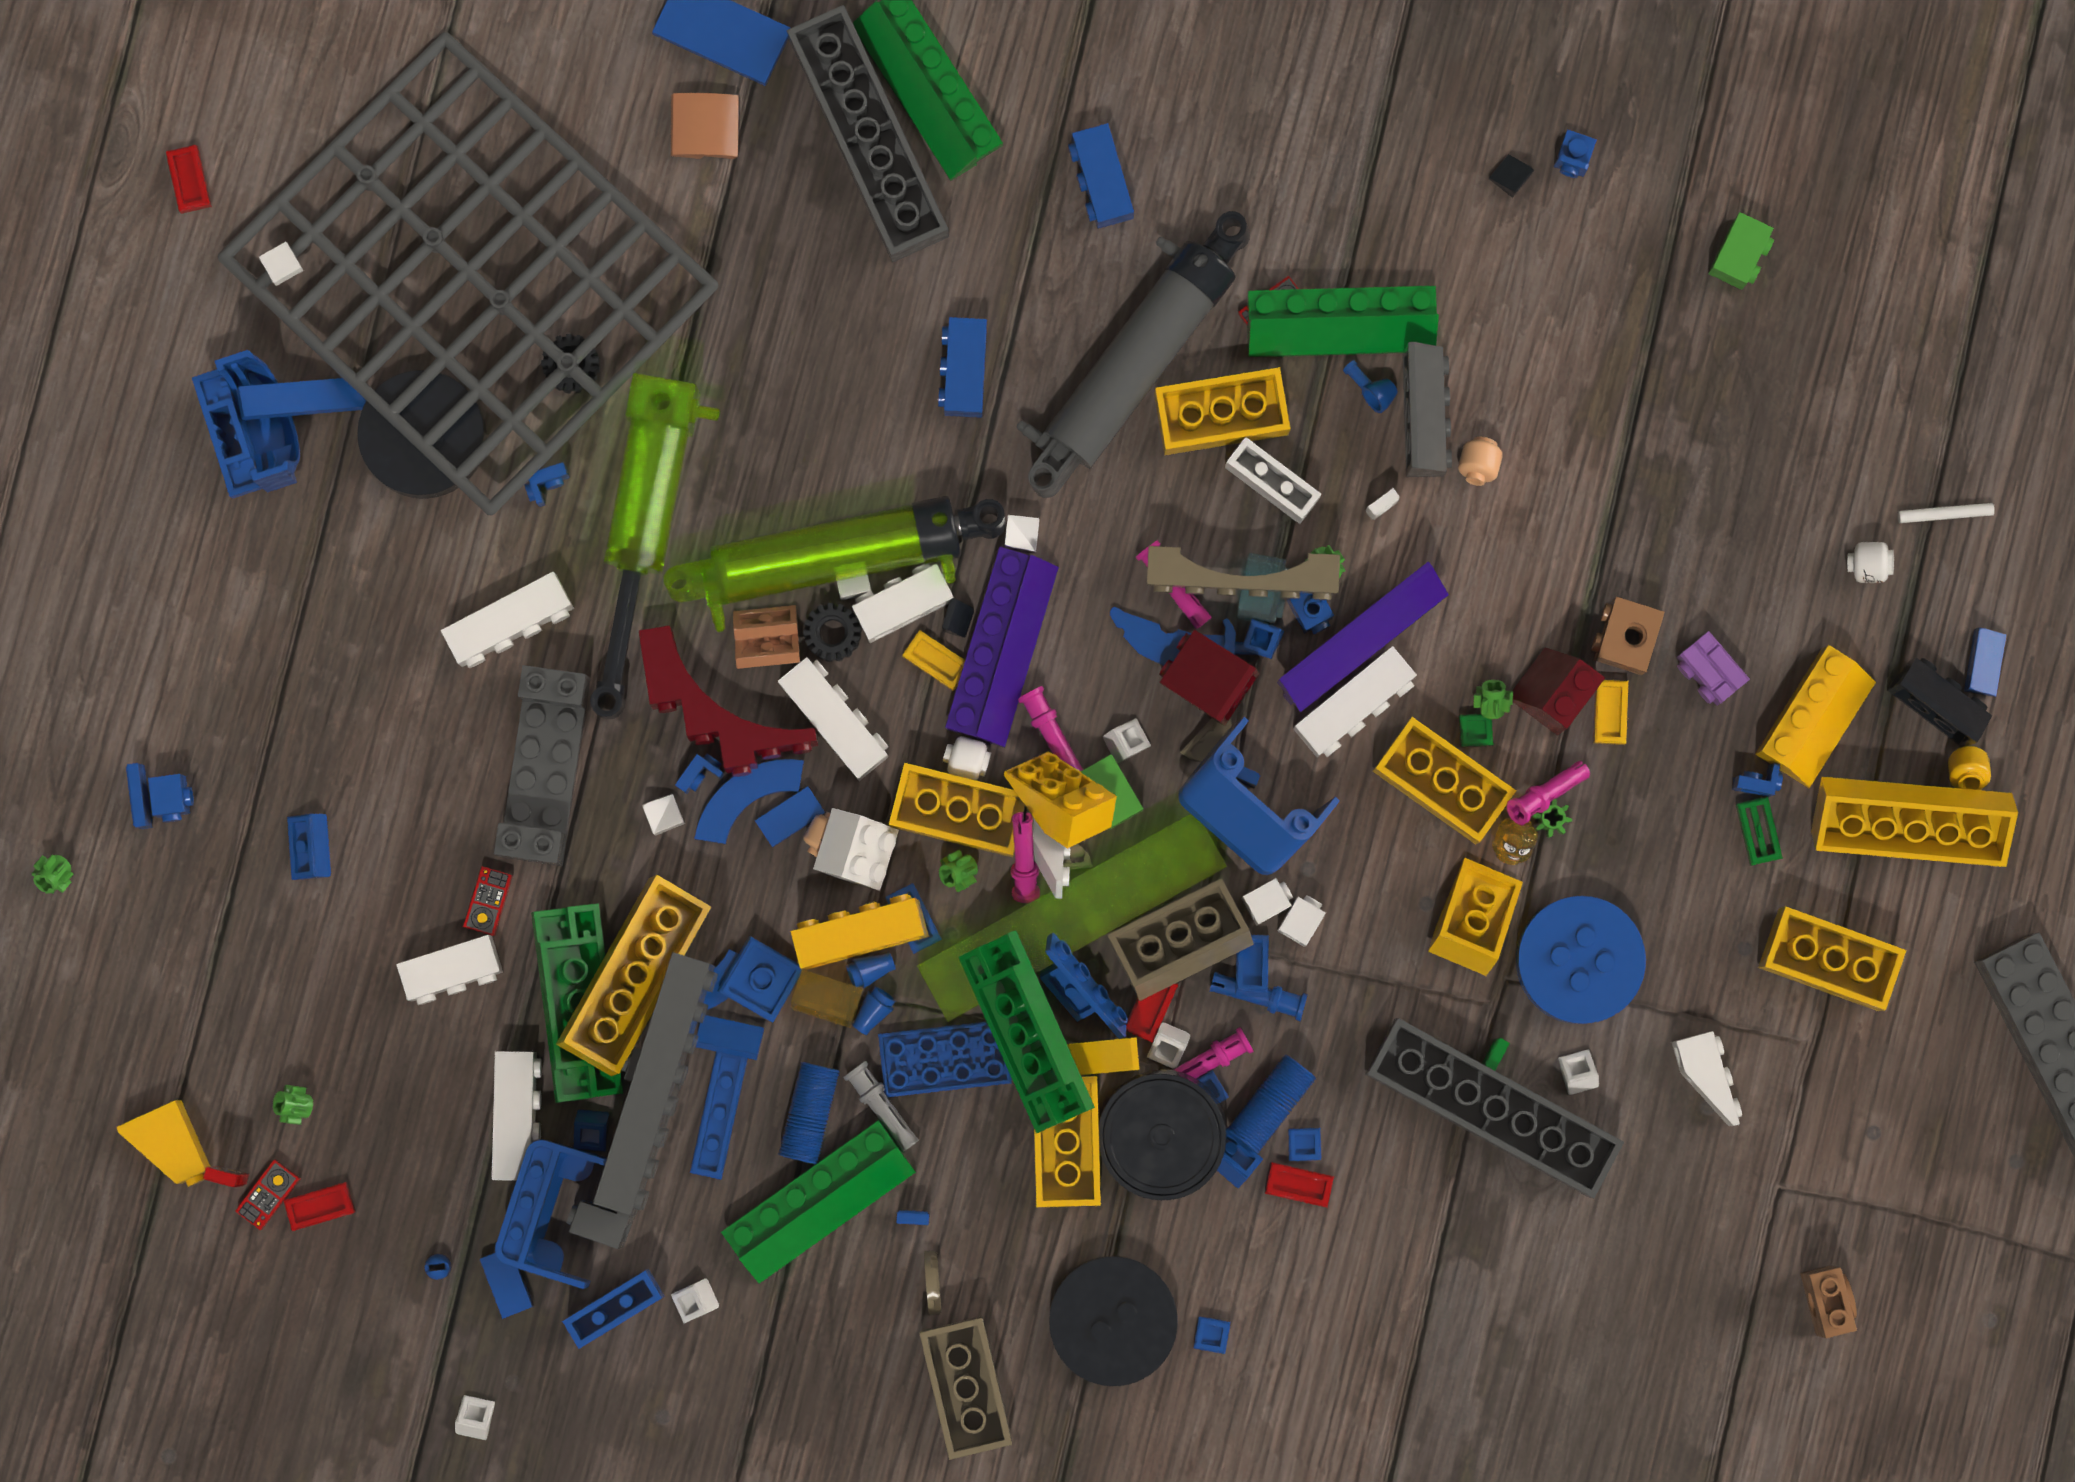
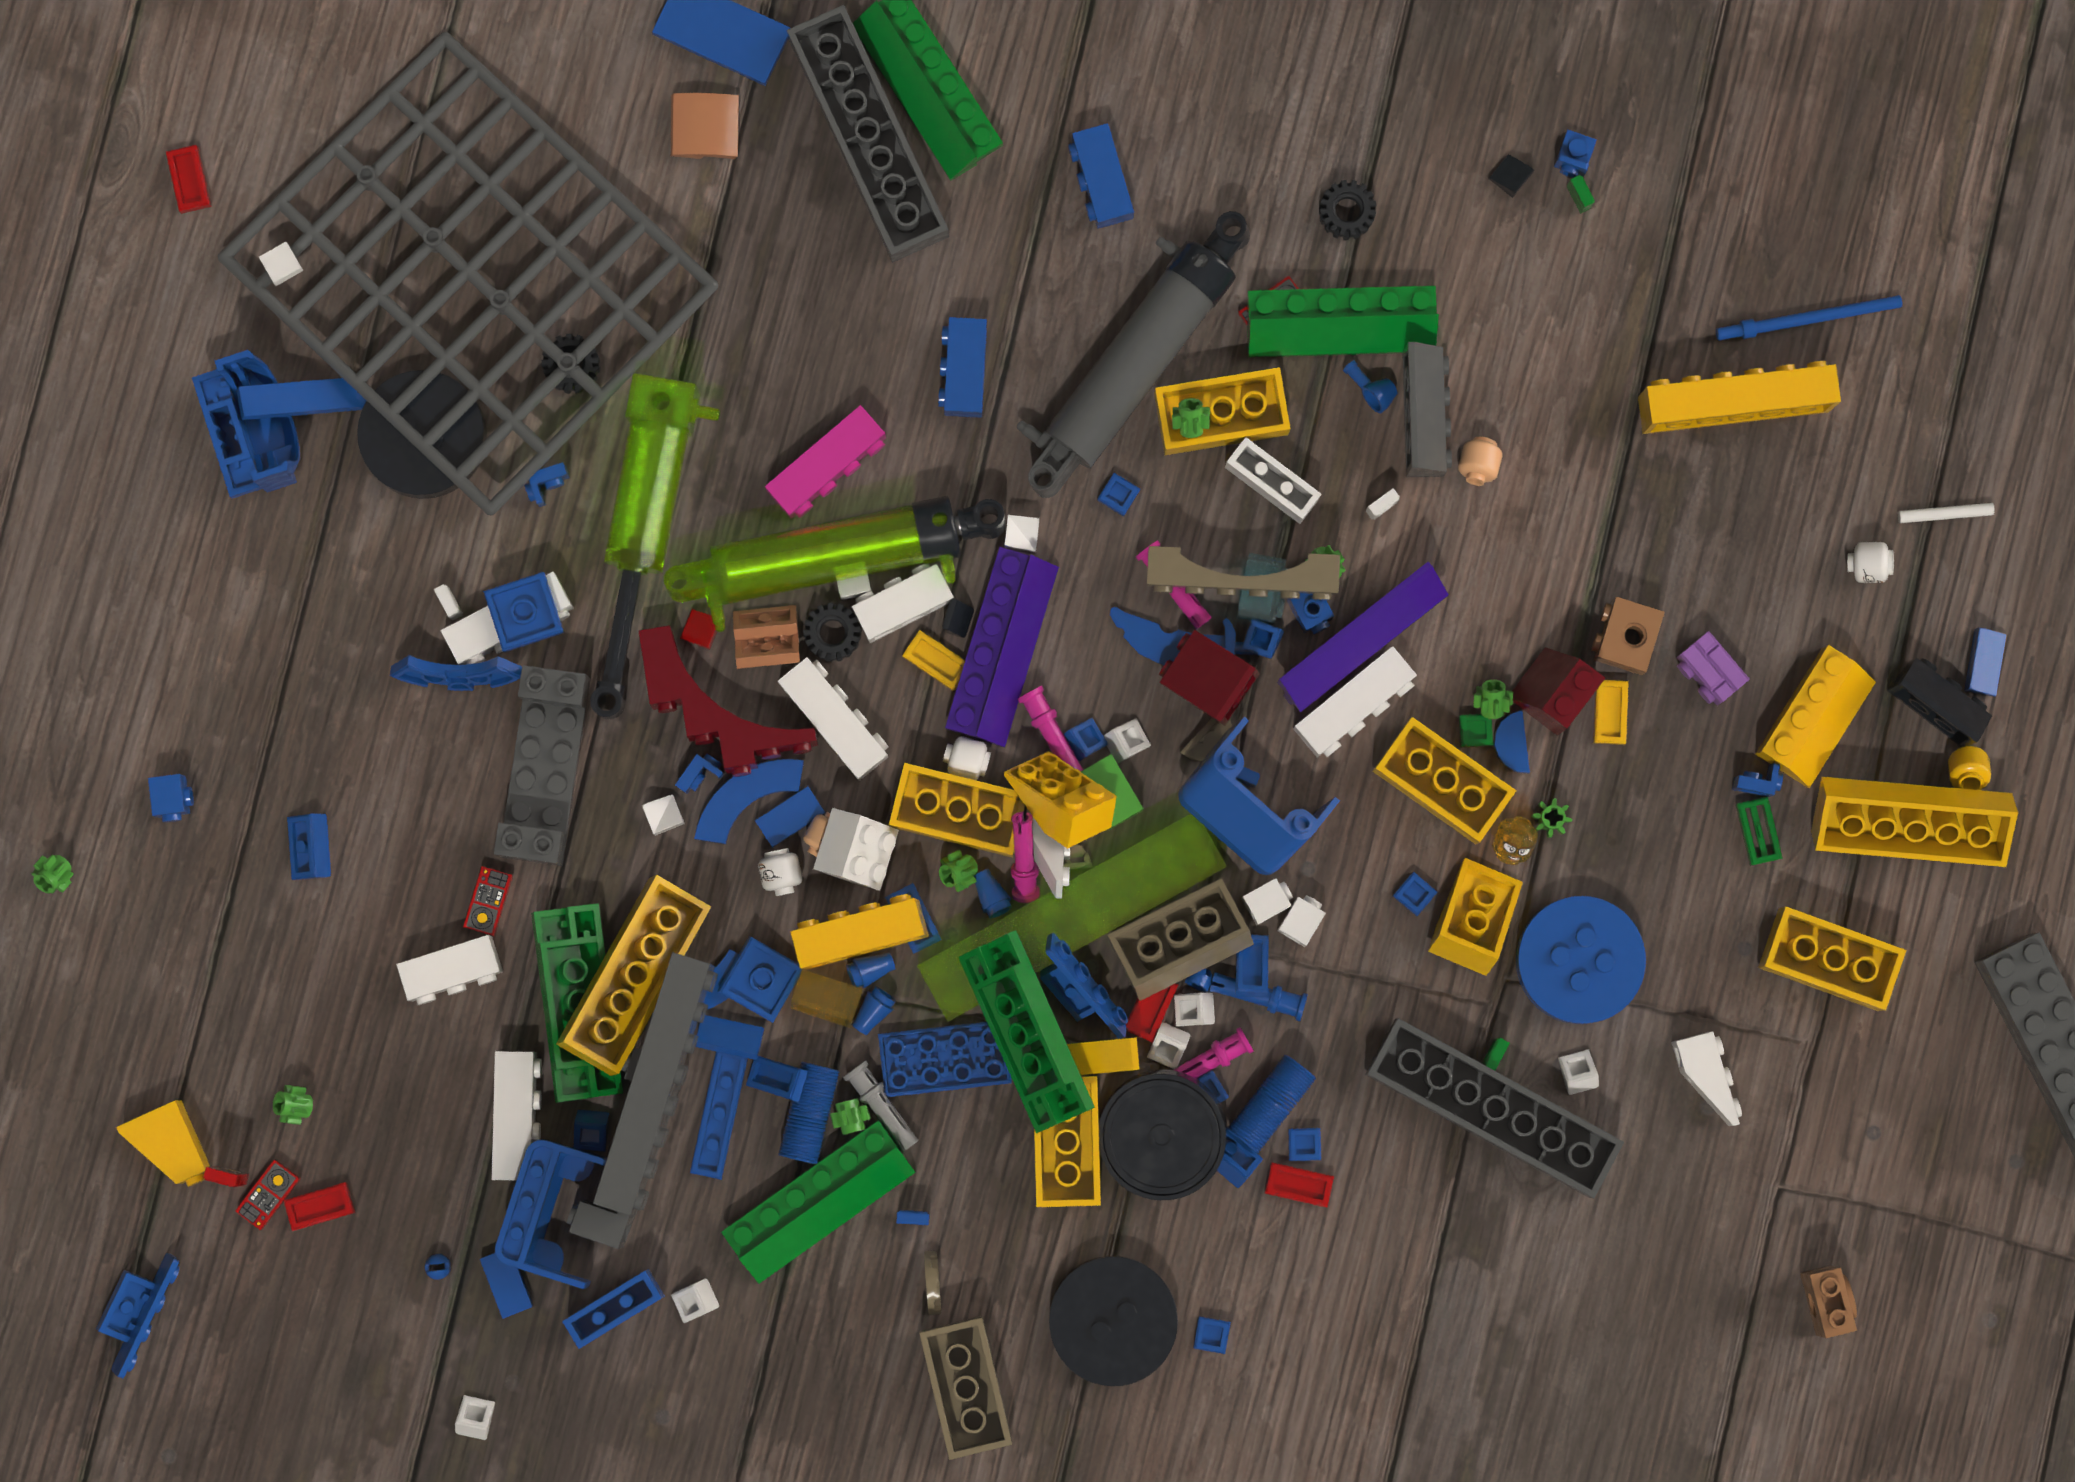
(132, 1309): none -> blue bracket
(139, 796): blue tile -> none
(448, 602): none -> white tile
(457, 677): none -> blue tile
(523, 612): none -> blue tile
(699, 629): none -> red slope
(777, 1078): none -> blue tile
(780, 871): none -> white head
(826, 462): none -> dark pink brick
(850, 1116): none -> bright green gear
(991, 895): none -> blue cone
(1085, 739): none -> blue slope
(1118, 494): none -> blue tile
(1191, 418): none -> bright green gear
(1194, 1009): none -> white slope
(1200, 981): none -> blue hinge
(1347, 228): none -> black tyre
(1415, 894): none -> blue tile
(1511, 743): none -> blue tile
(1539, 797): dark pink pin -> none
(1580, 193): none -> green tile
(1739, 398): none -> yellow brick
(1741, 251): bright green brick -> none
(1750, 328): none -> blue bar

